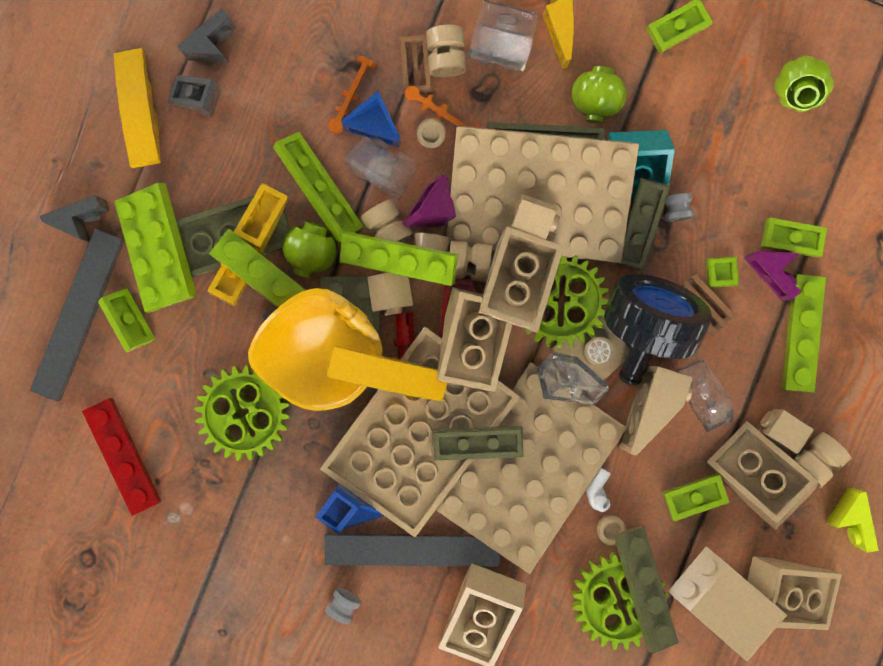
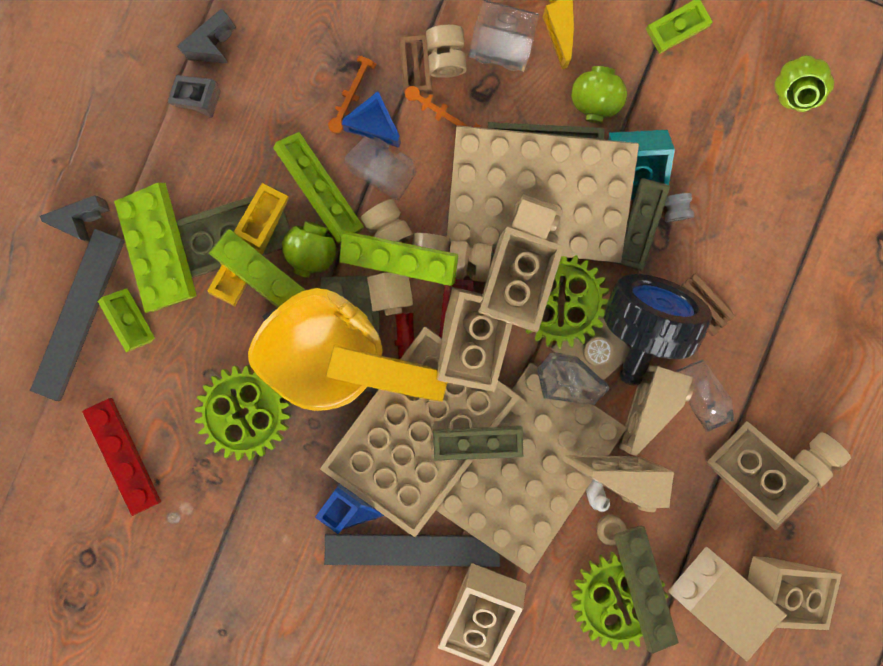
(136, 108): yellow slope -> none
(342, 606): light grey wheel -> none
(431, 132): tan tile -> none
(433, 206): magenta slope -> none
(631, 477): none -> tan slope
(695, 497): lime plate -> none
(722, 272): lime tile -> none
(769, 268): magenta slope -> none
(785, 430): tan brick -> none
(794, 237): lime plate -> none
(804, 334): lime plate -> none
(855, 512): neon yellow slope -> none

